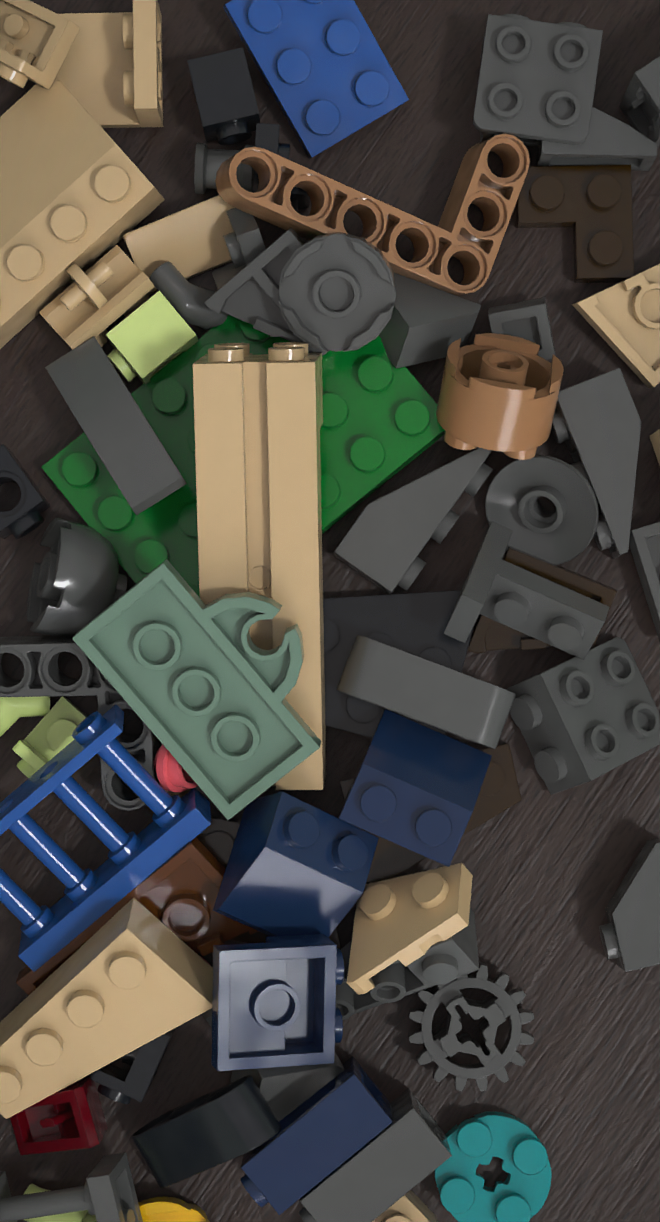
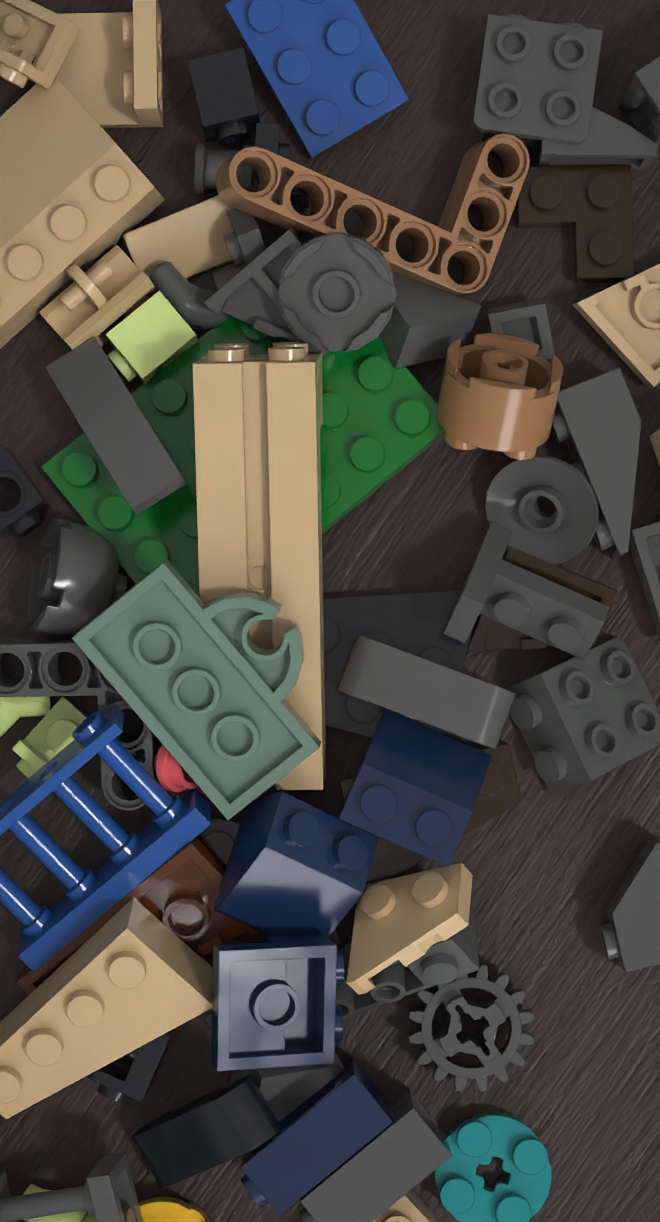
(62, 1121): dark red slope -> none
(399, 525): dark grey slope -> none

